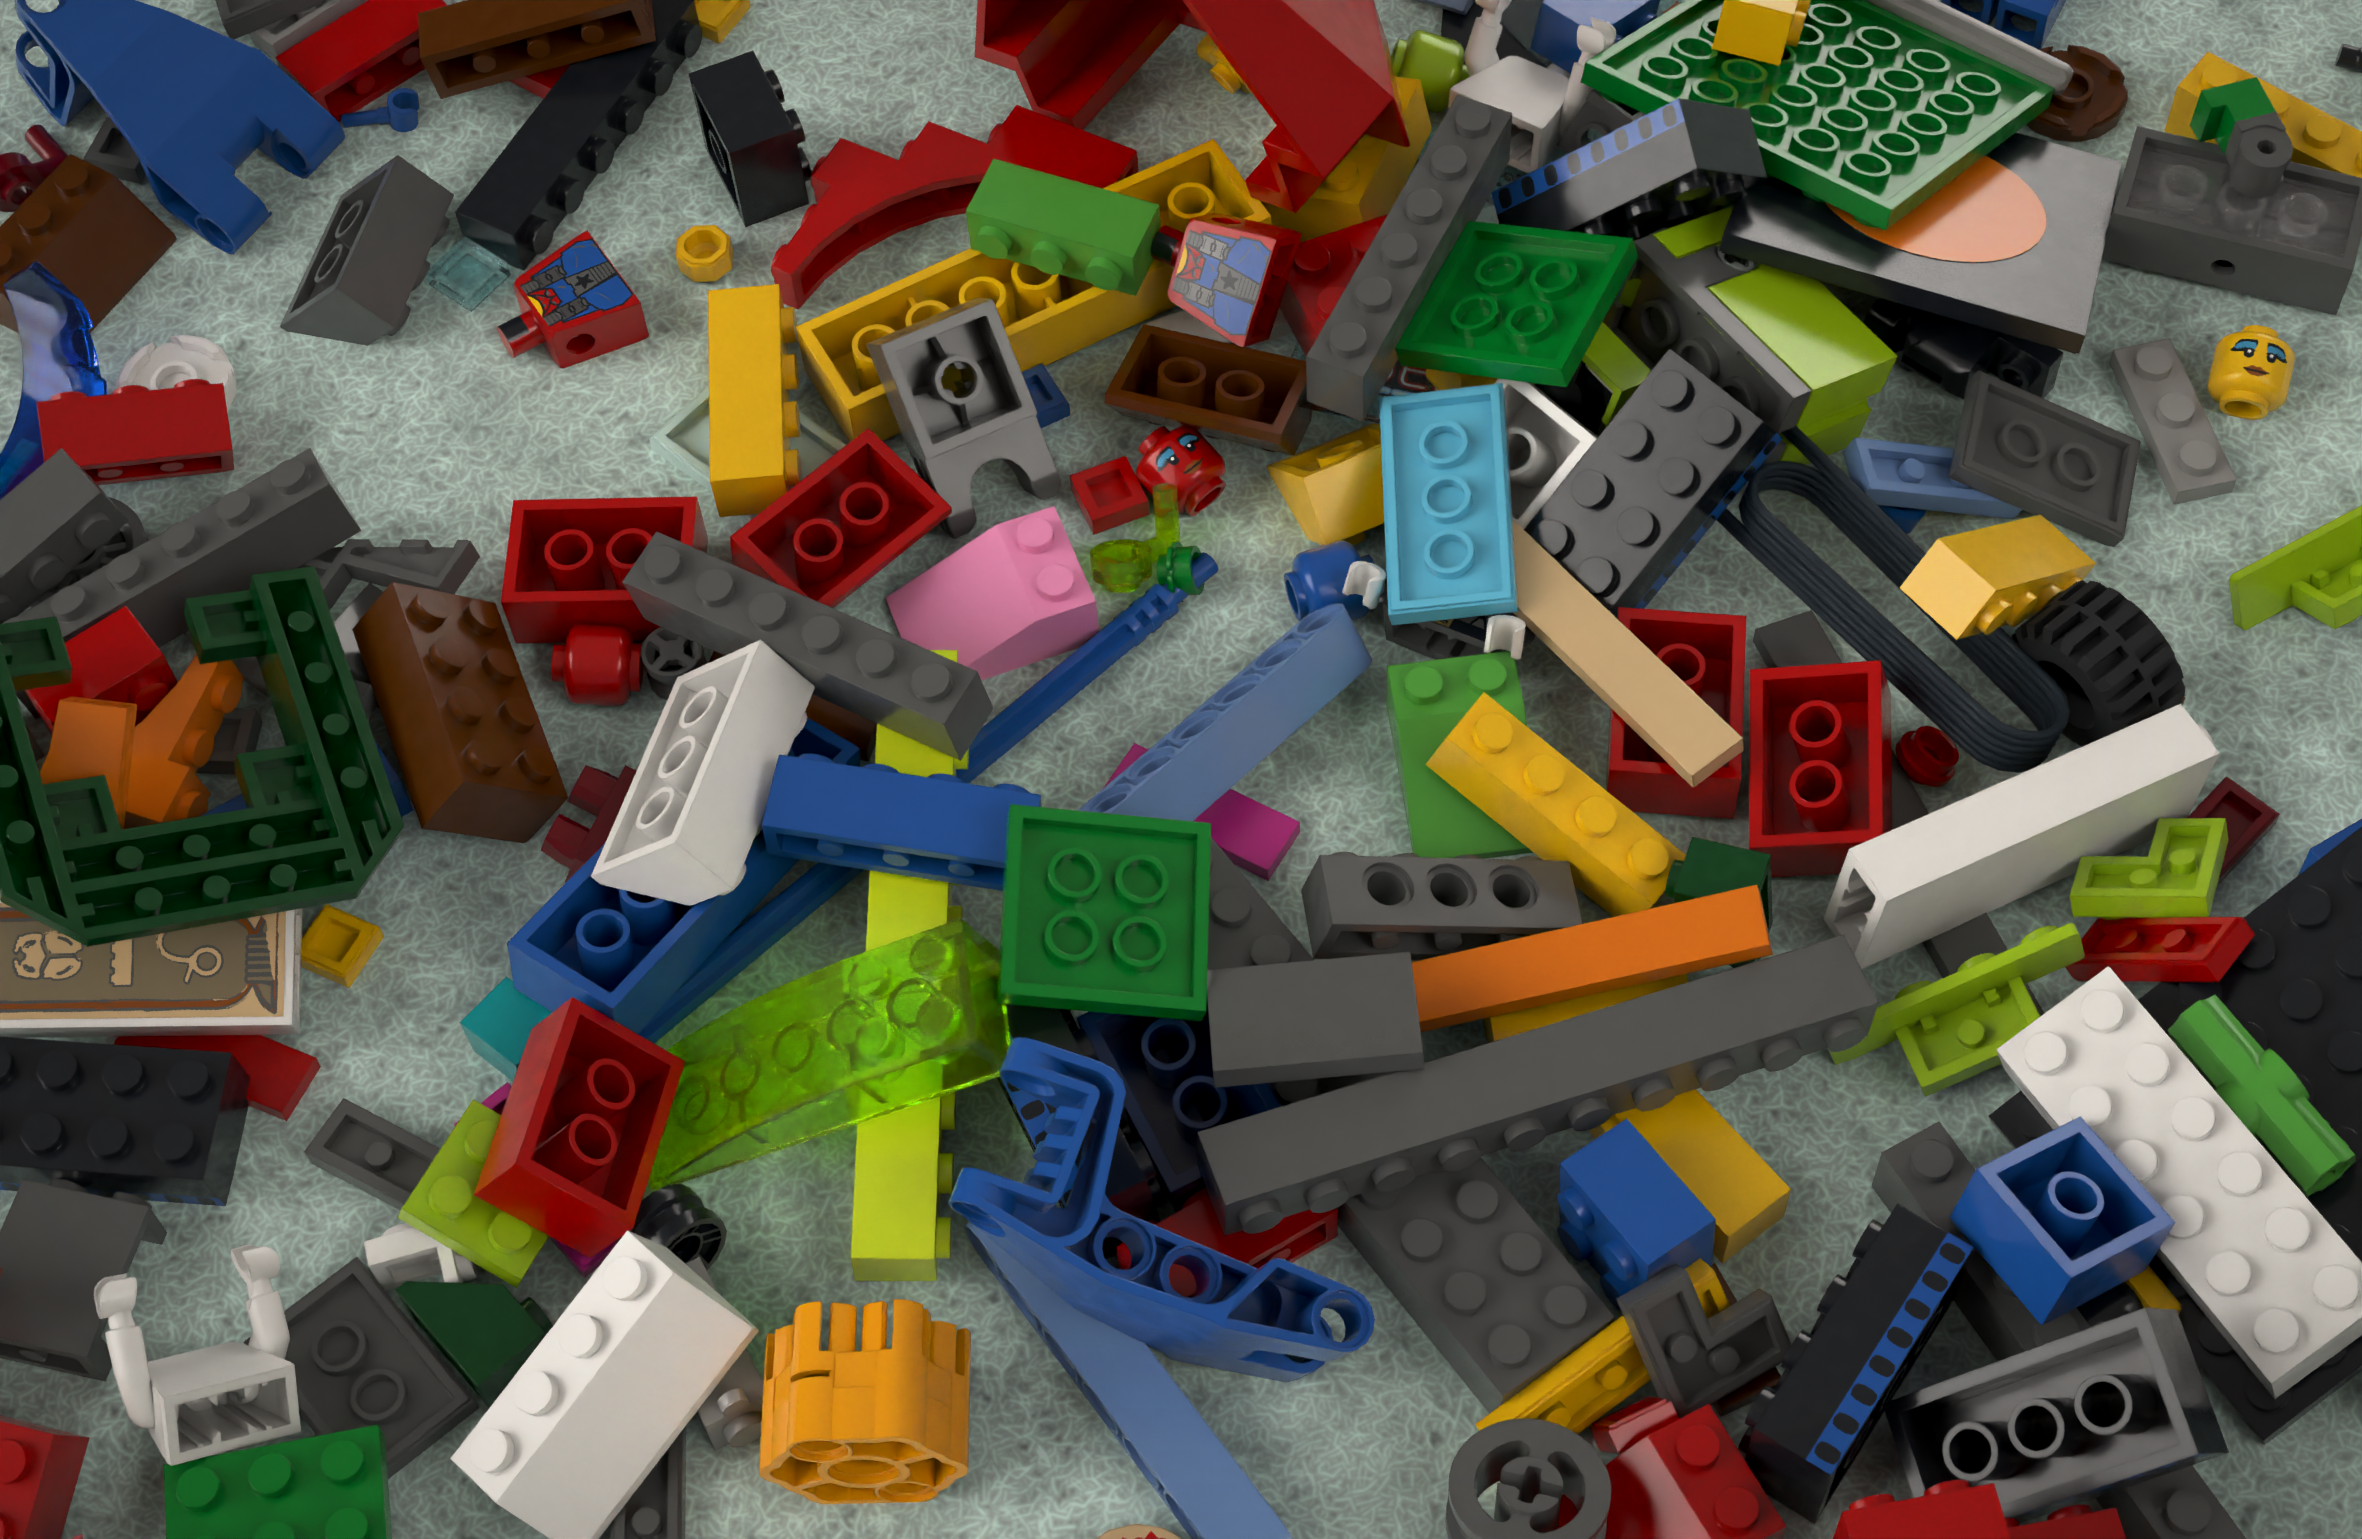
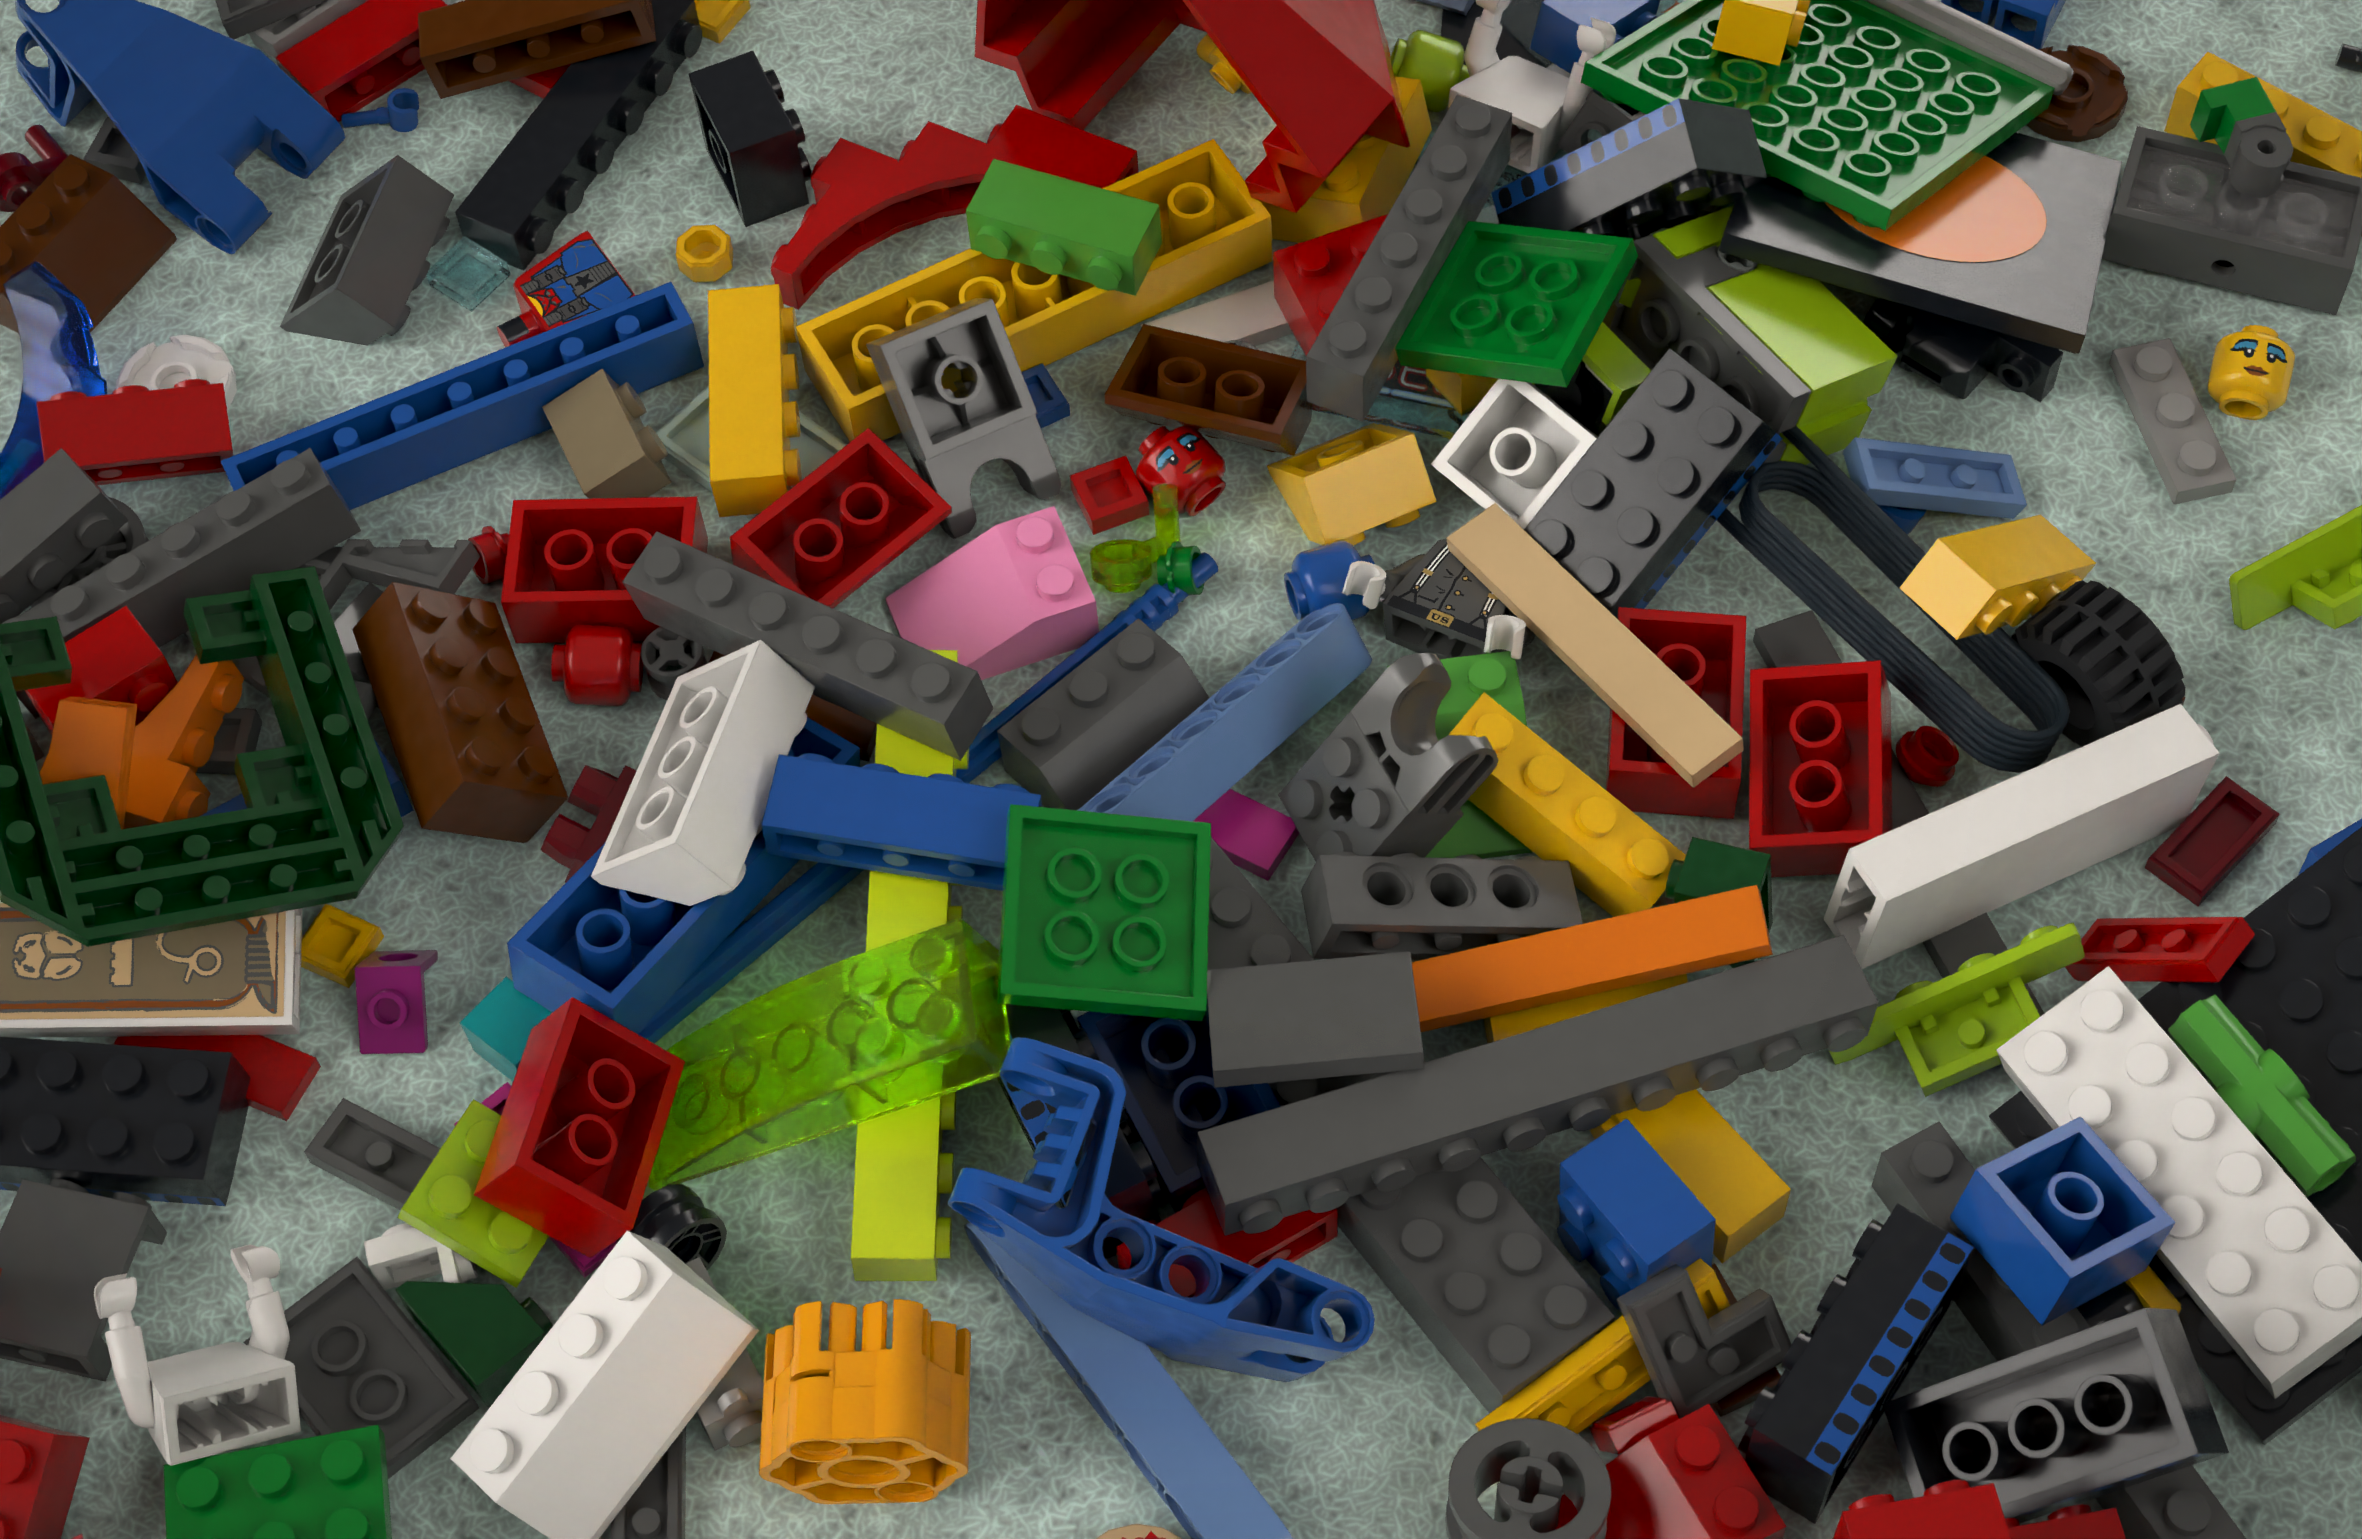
(393, 1001): none -> magenta bracket
(485, 400): none -> blue brick
(493, 552): none -> red plate
(607, 440): none -> dark tan brick
(1100, 718): none -> dark grey slope
(1228, 272): torso -> none
(1383, 774): none -> dark grey brick
(1447, 505): medium azure tile -> none
(2045, 459): dark grey tile -> none
(2171, 882): lime plate -> none

